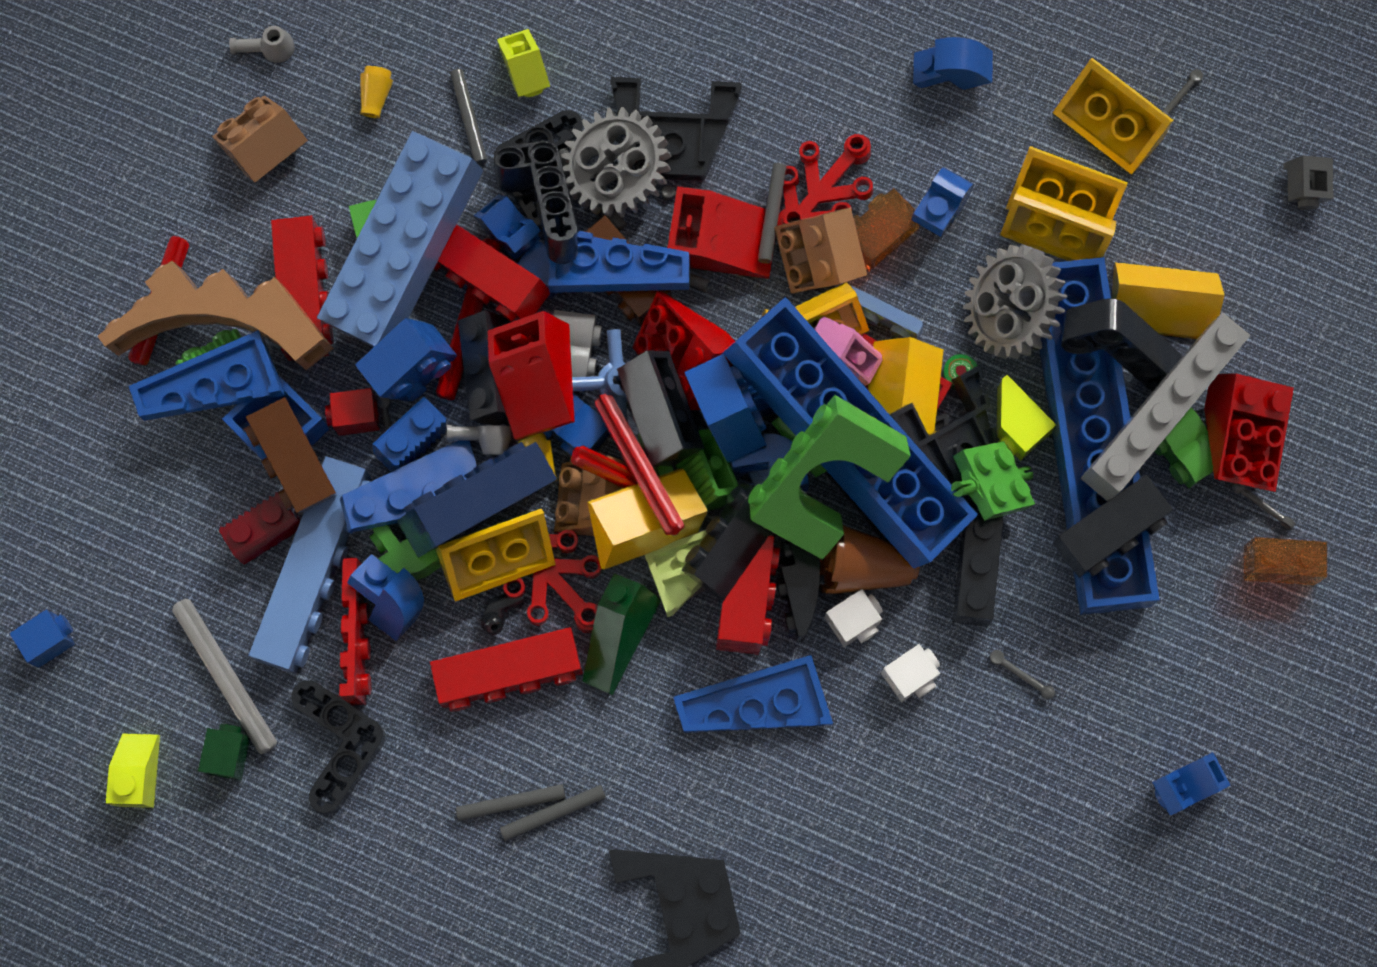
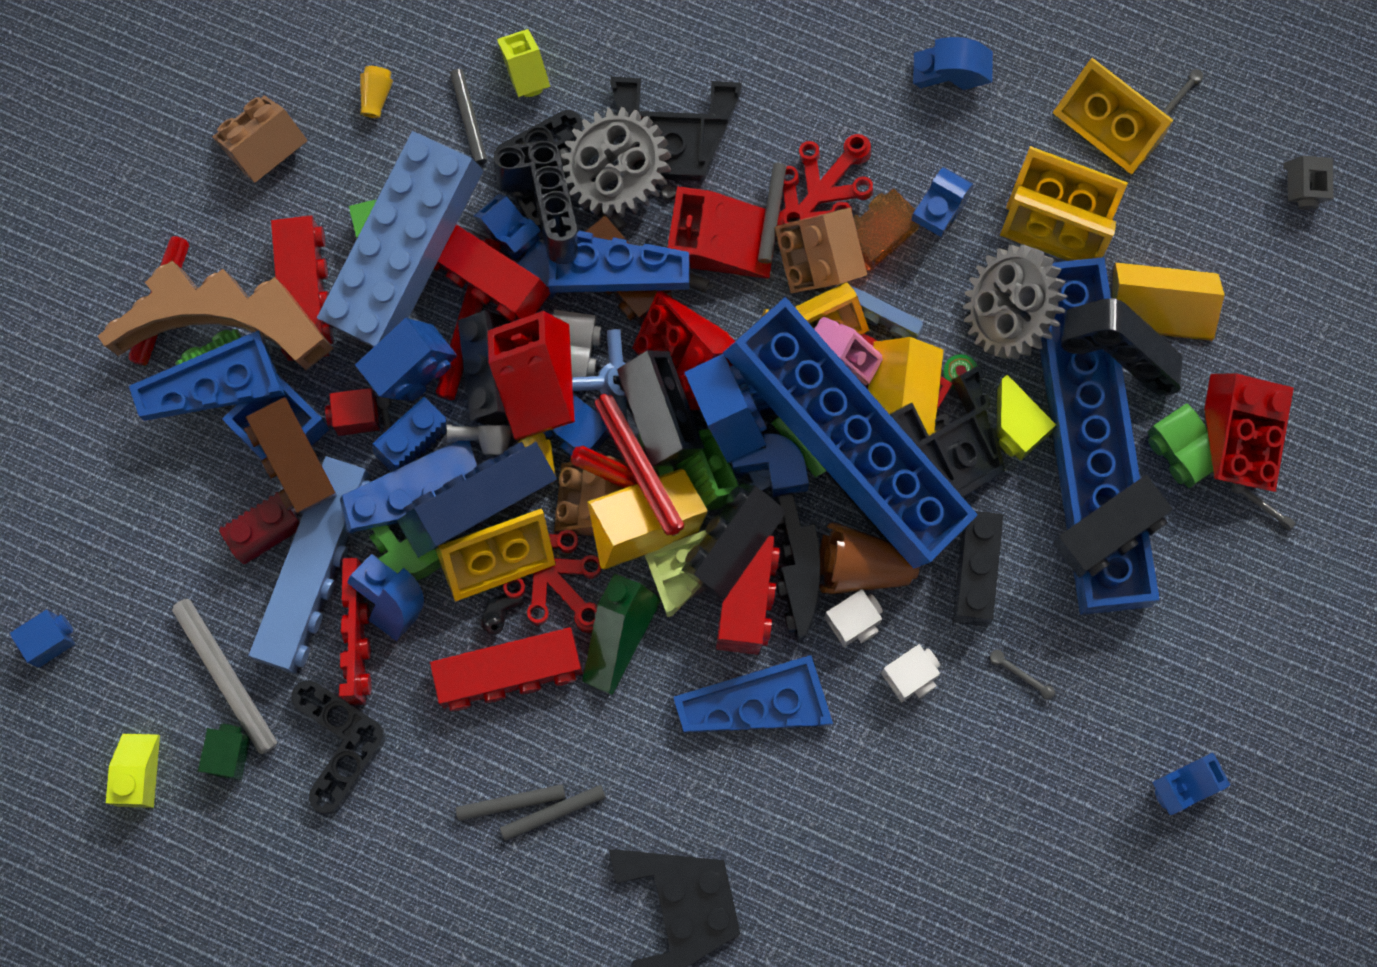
(273, 51): light grey bar -> none
(836, 433): bright green arch -> none
(993, 480): bright green plate -> none
(1165, 407): light grey brick -> none
(1285, 561): clear orange brick -> none

